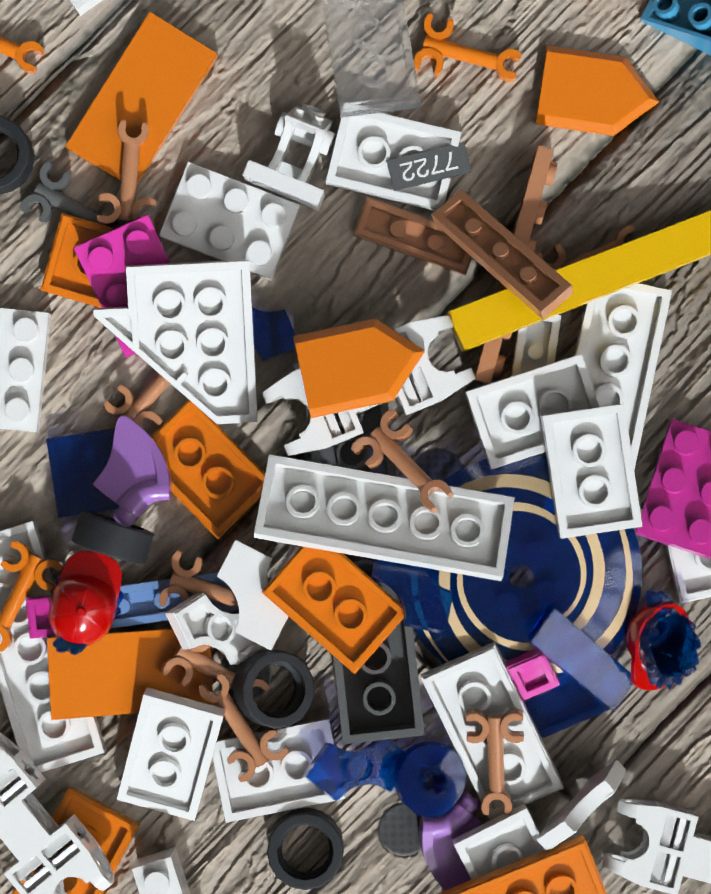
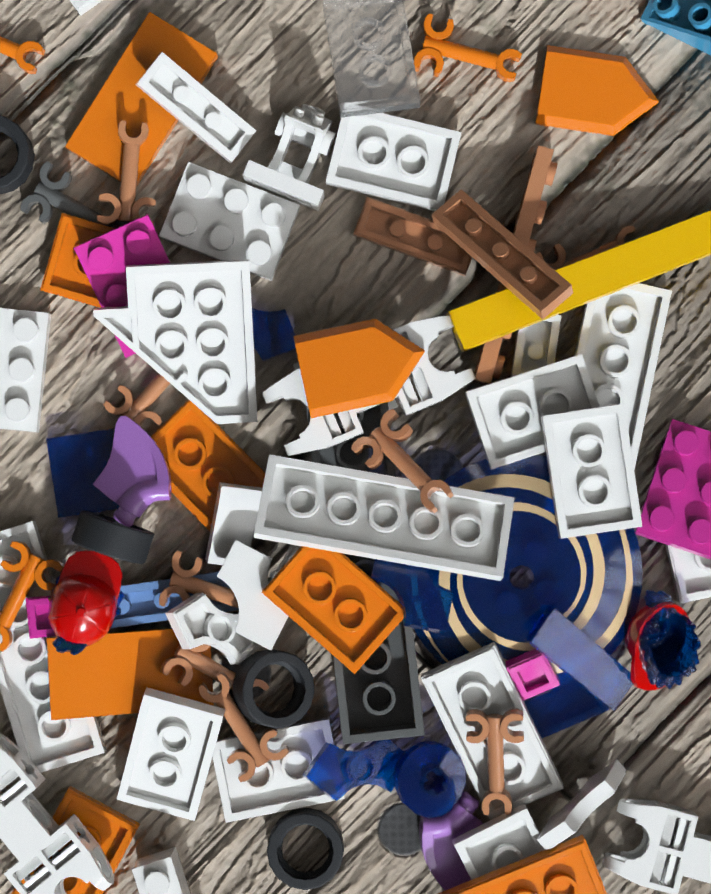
(195, 107): none -> white plate
(232, 519): none -> white tile
(428, 166): dark grey sticker -> none

